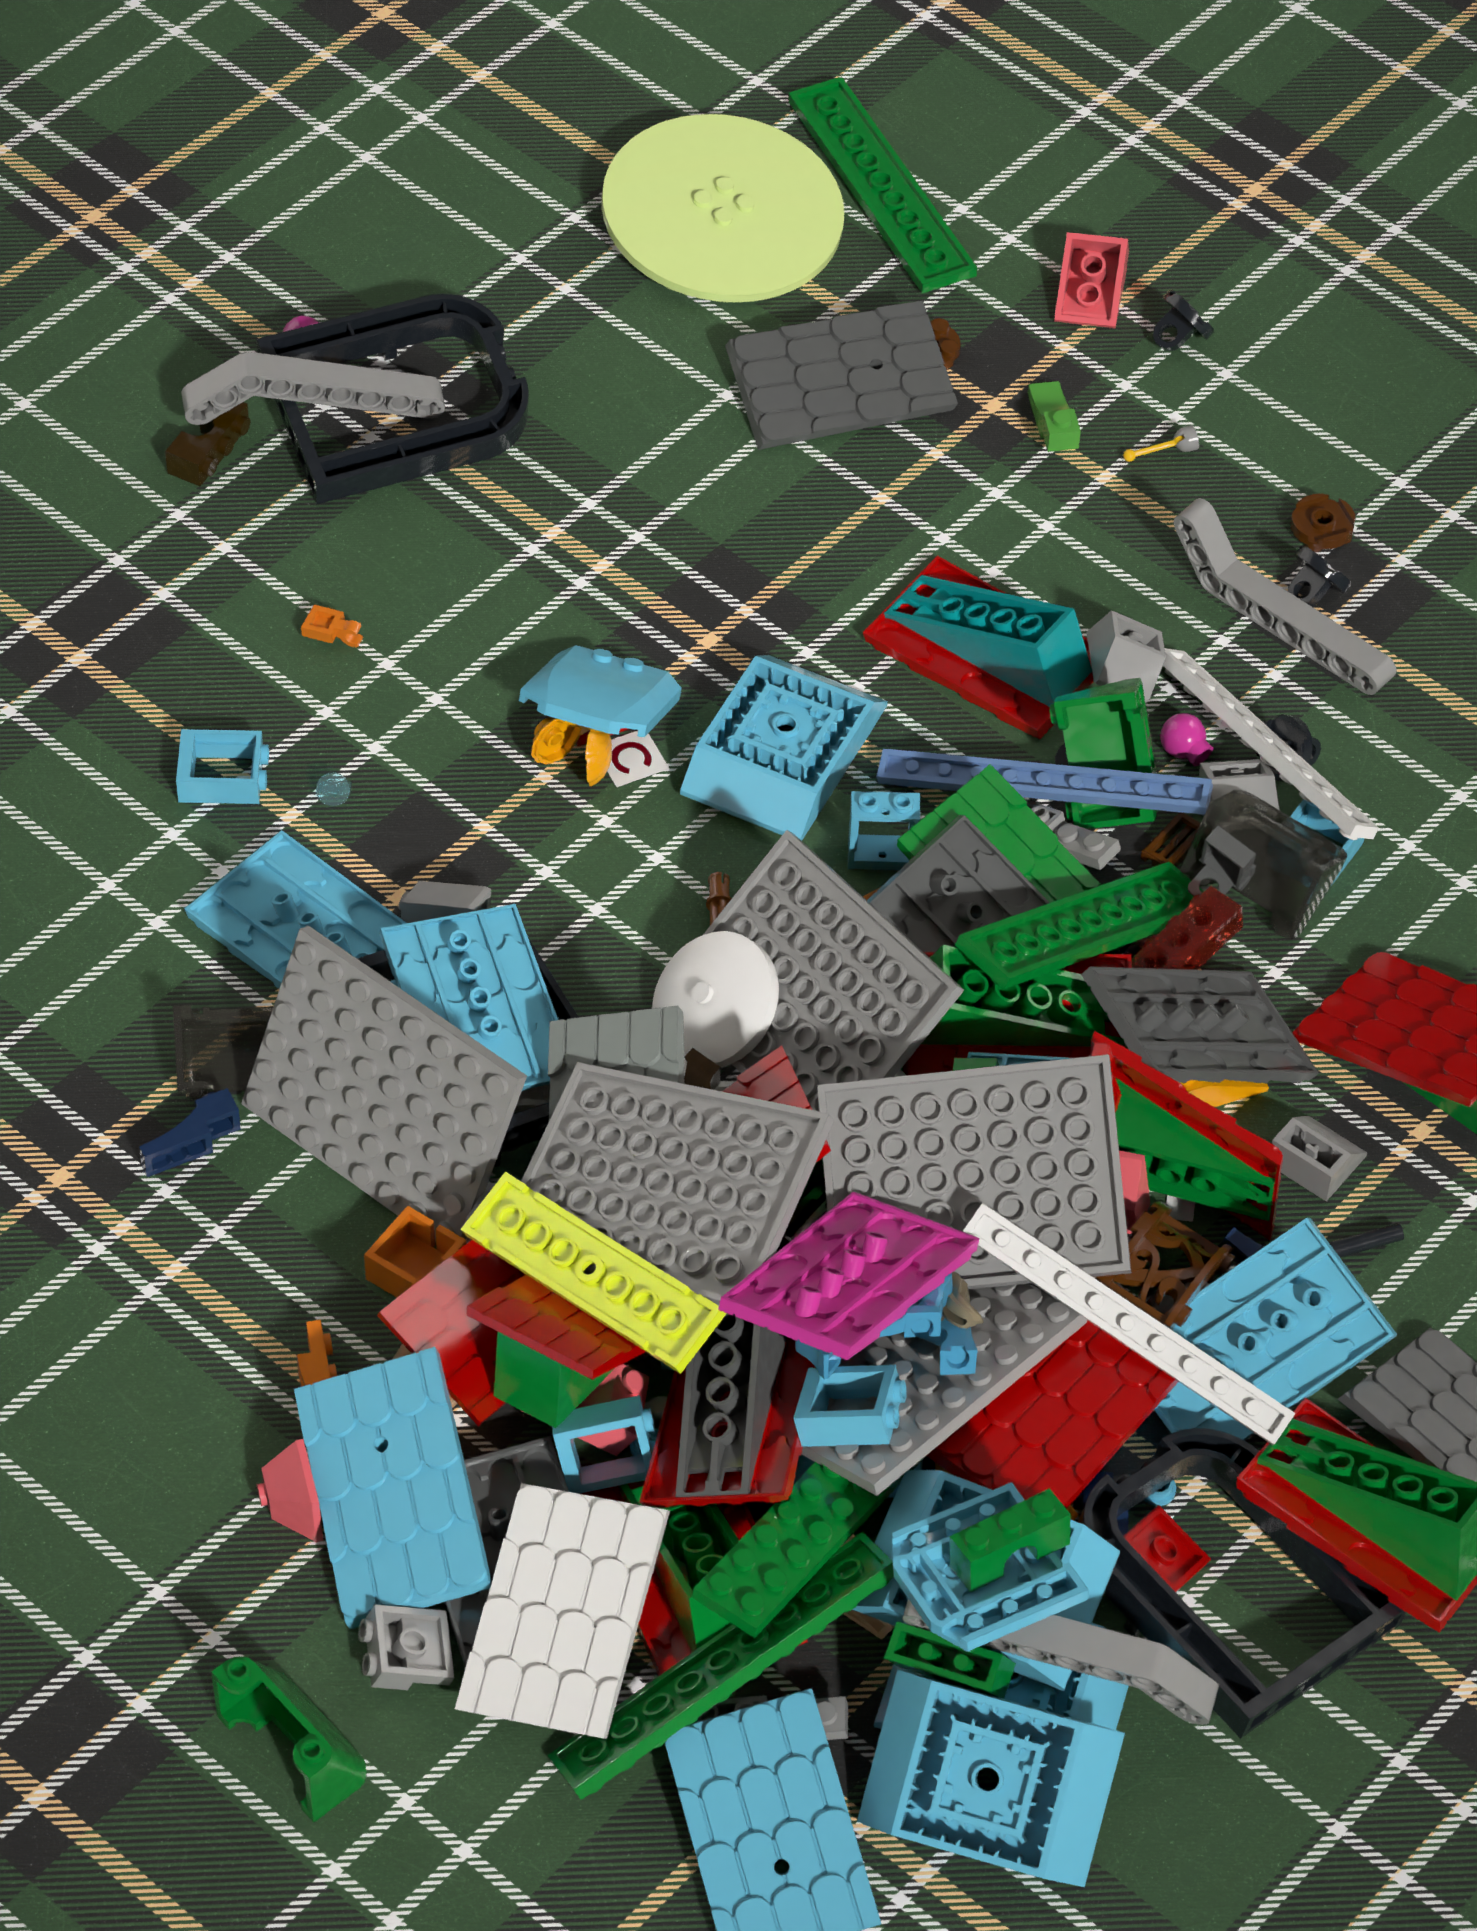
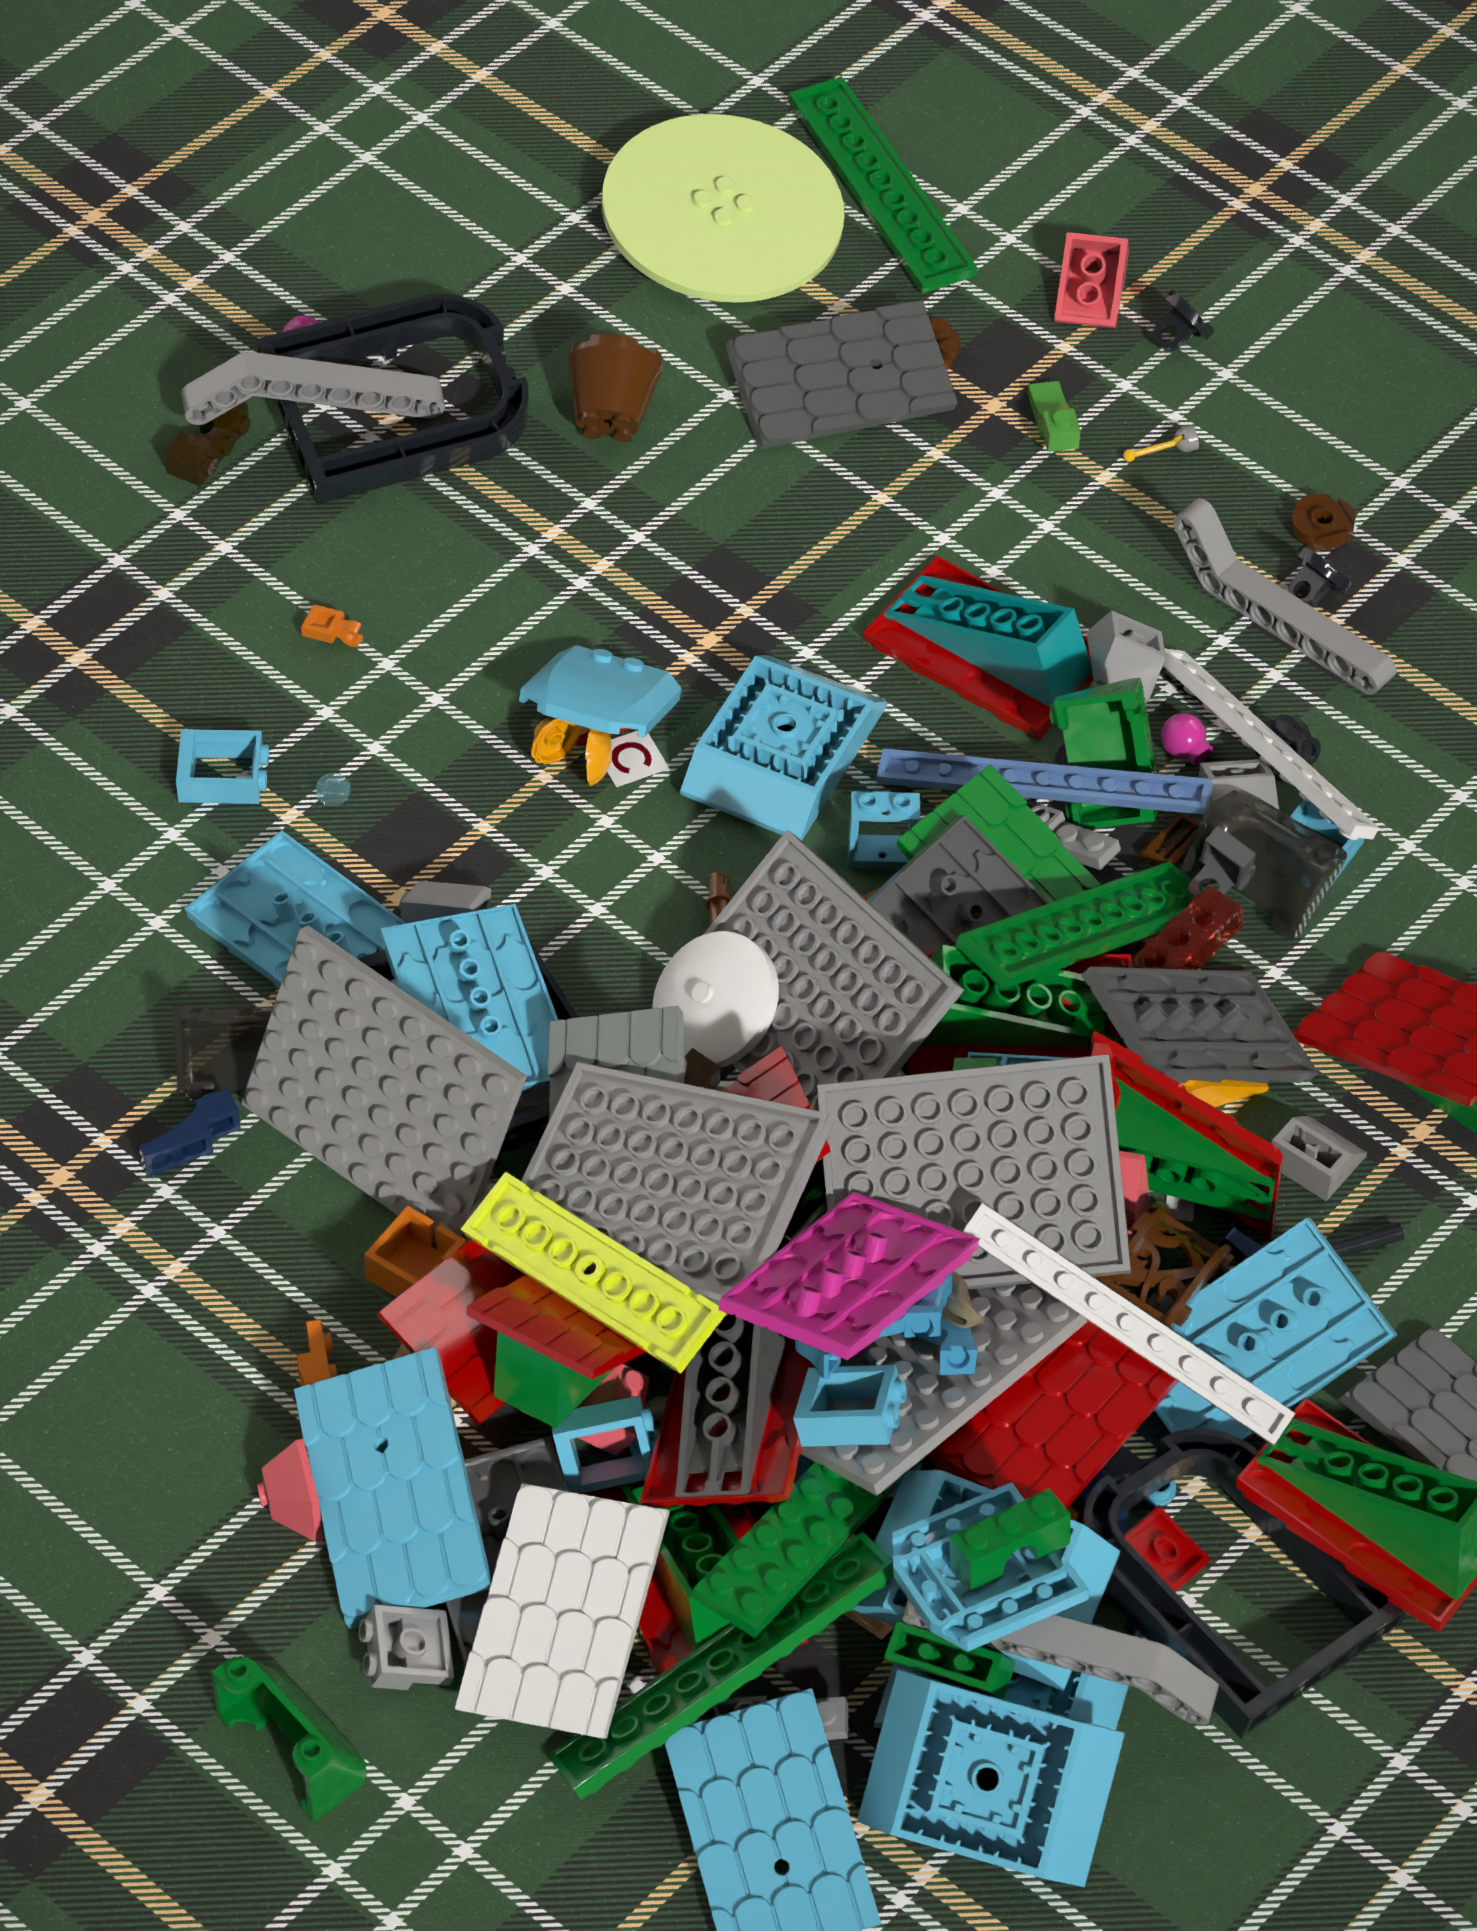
(612, 384): none -> reddish brown cone

